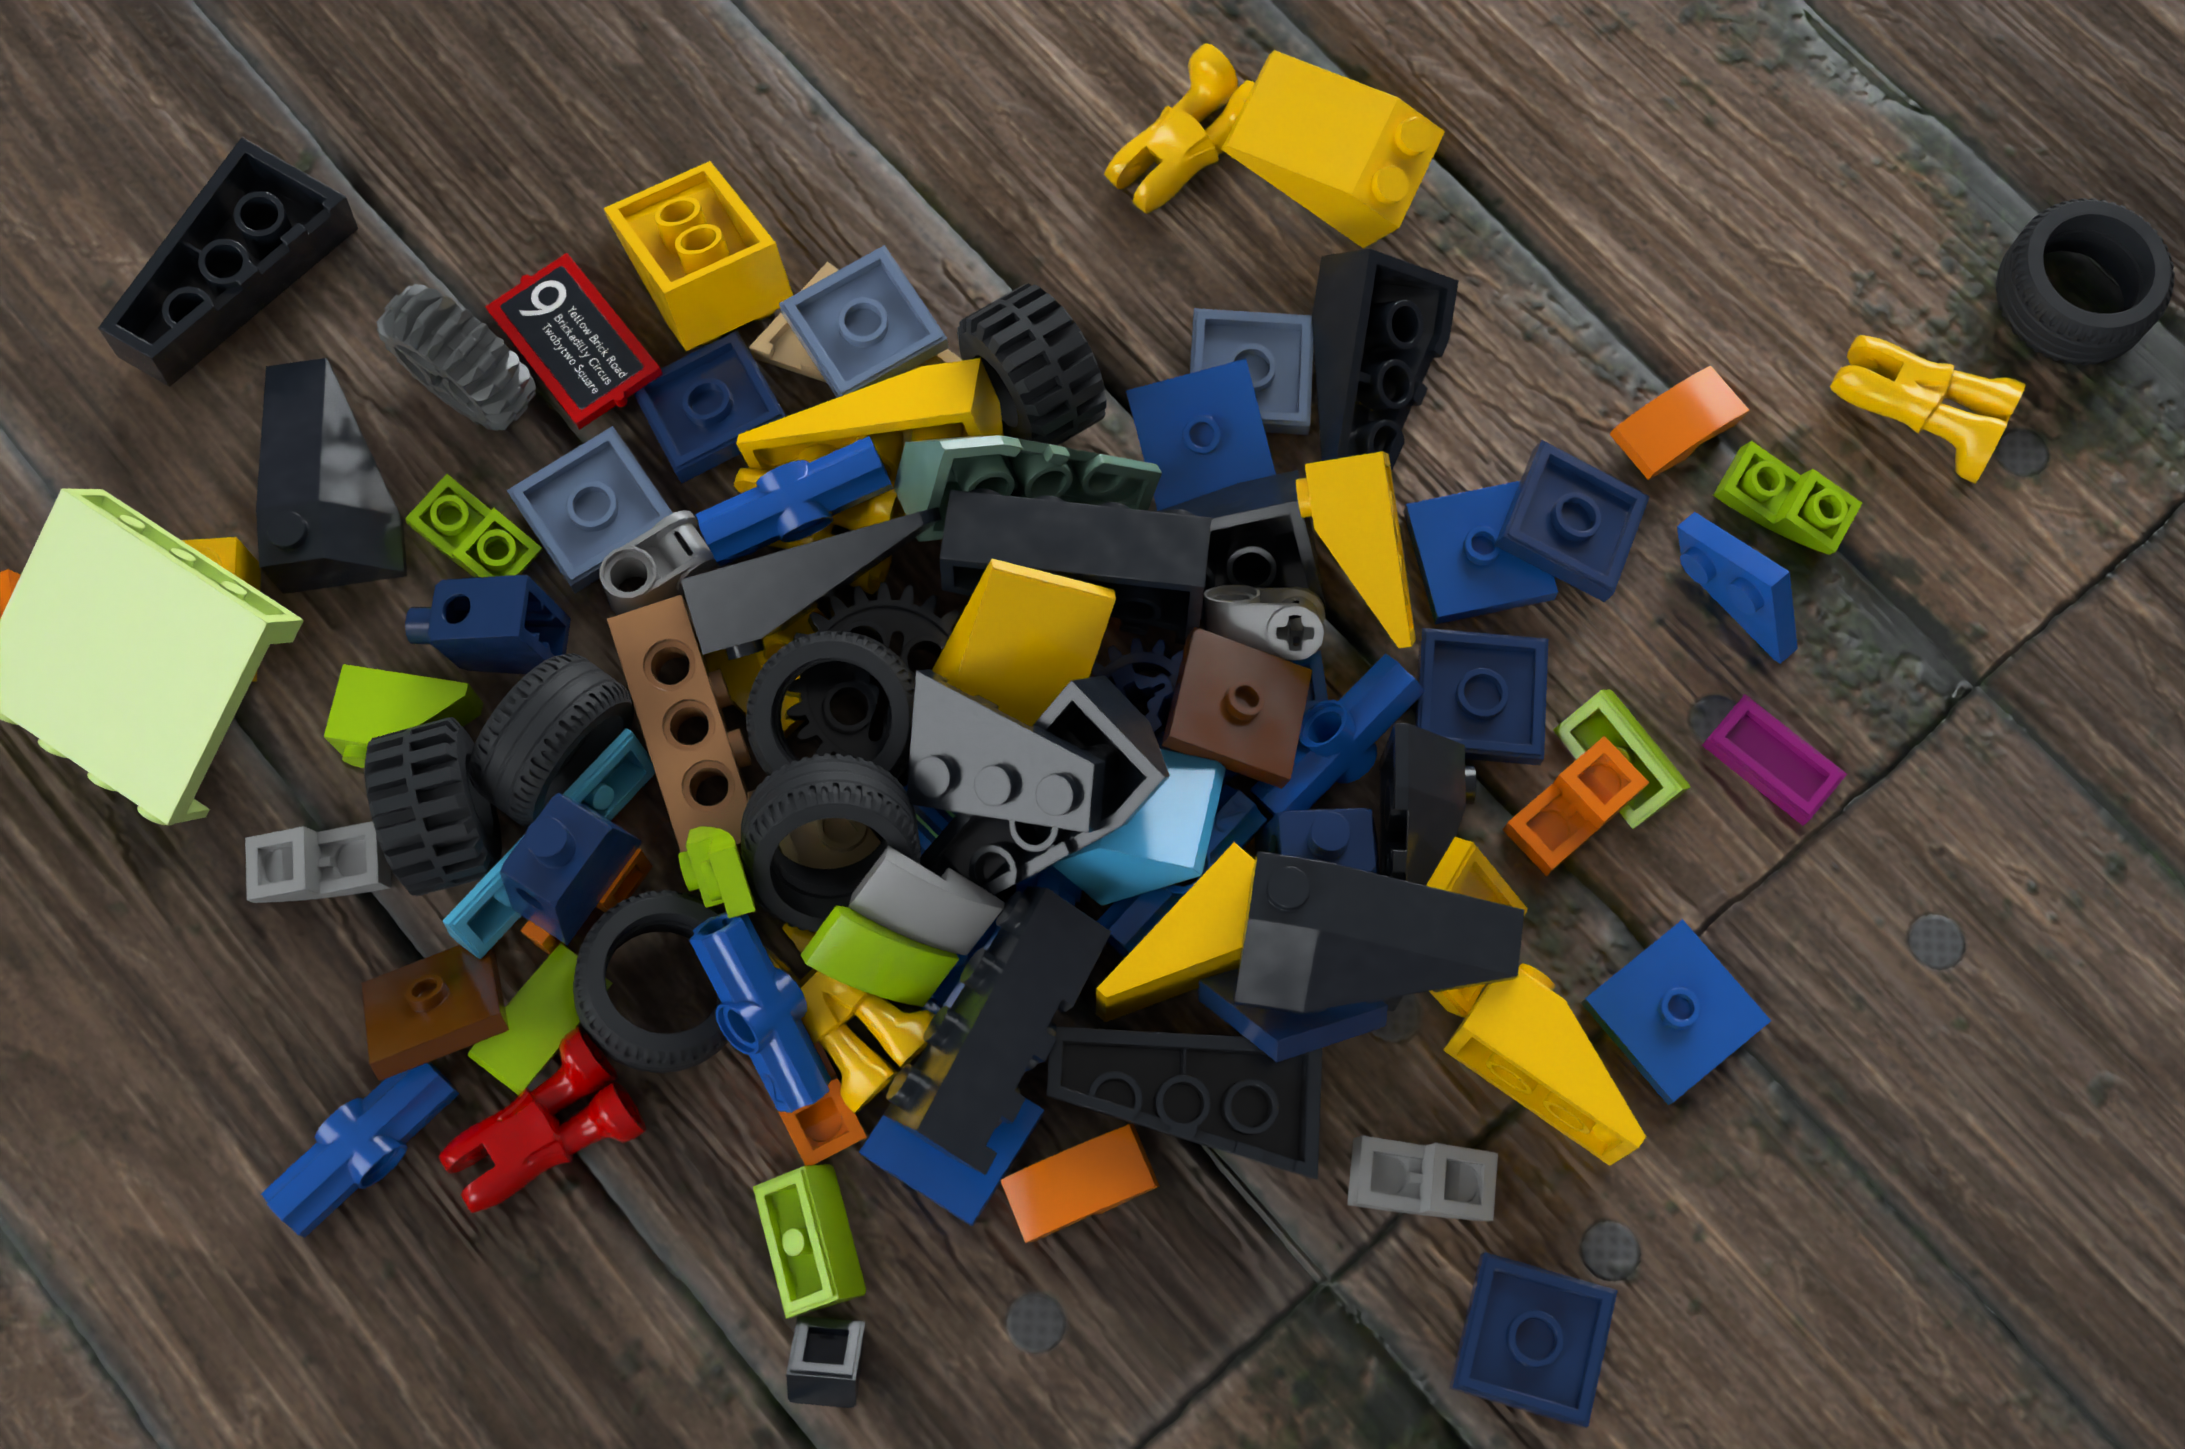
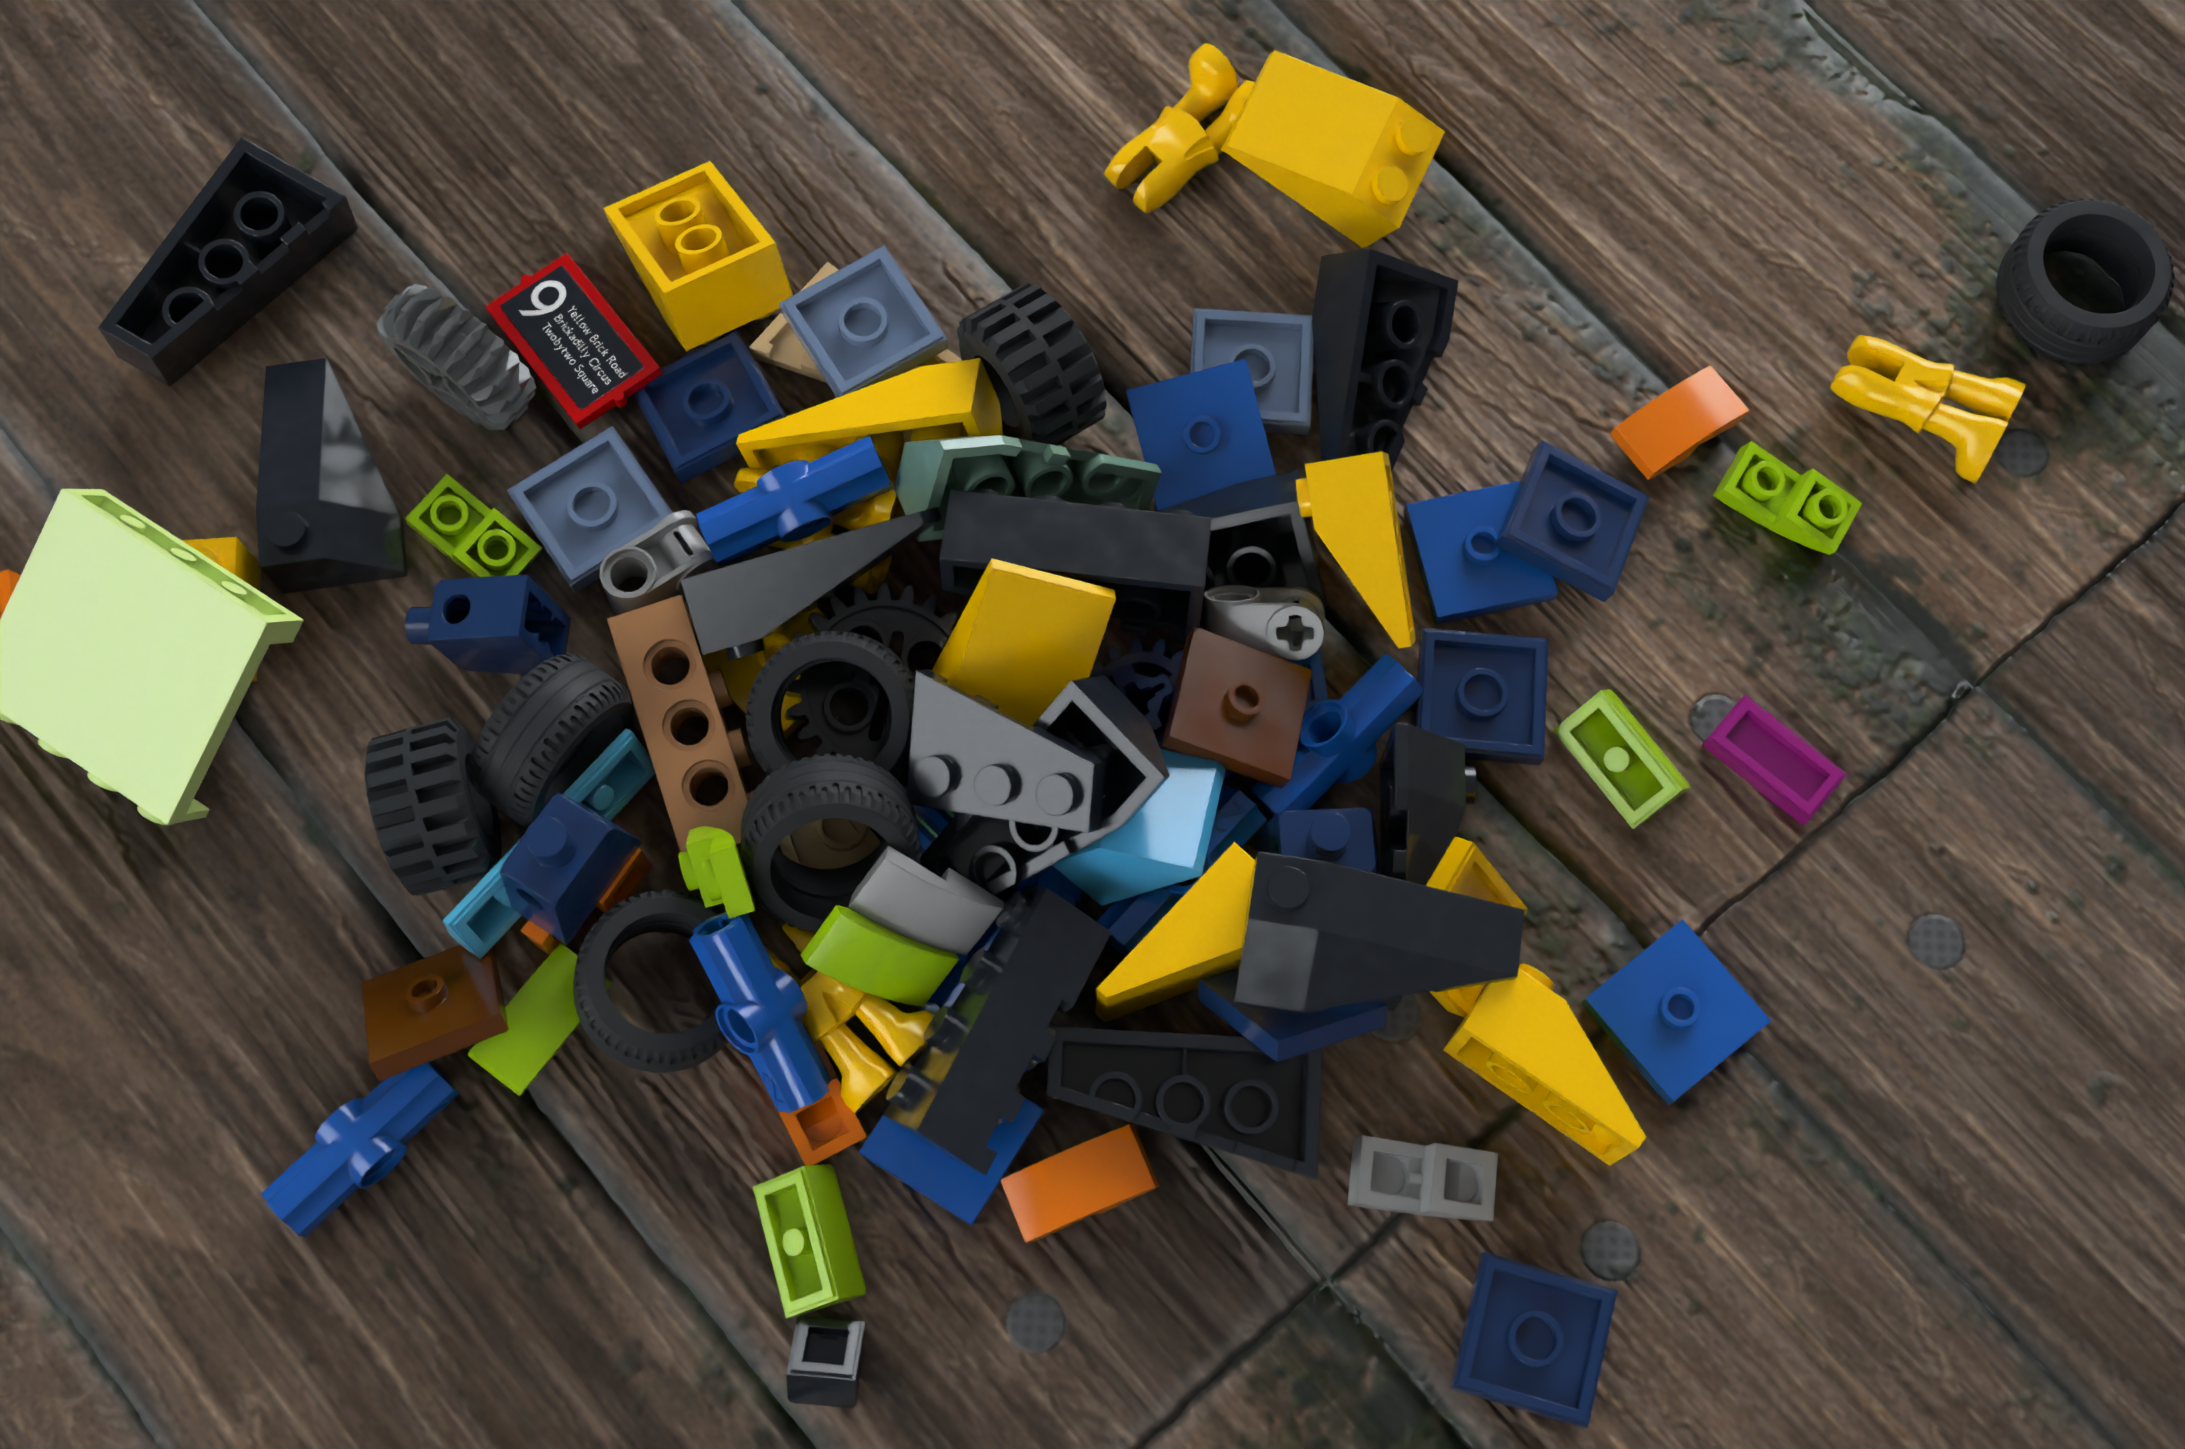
(315, 864): light grey slope -> none
(385, 702): lime slope -> none
(528, 1136): red piece -> none
(1575, 805): orange slope -> none
(1742, 582): blue wing -> none

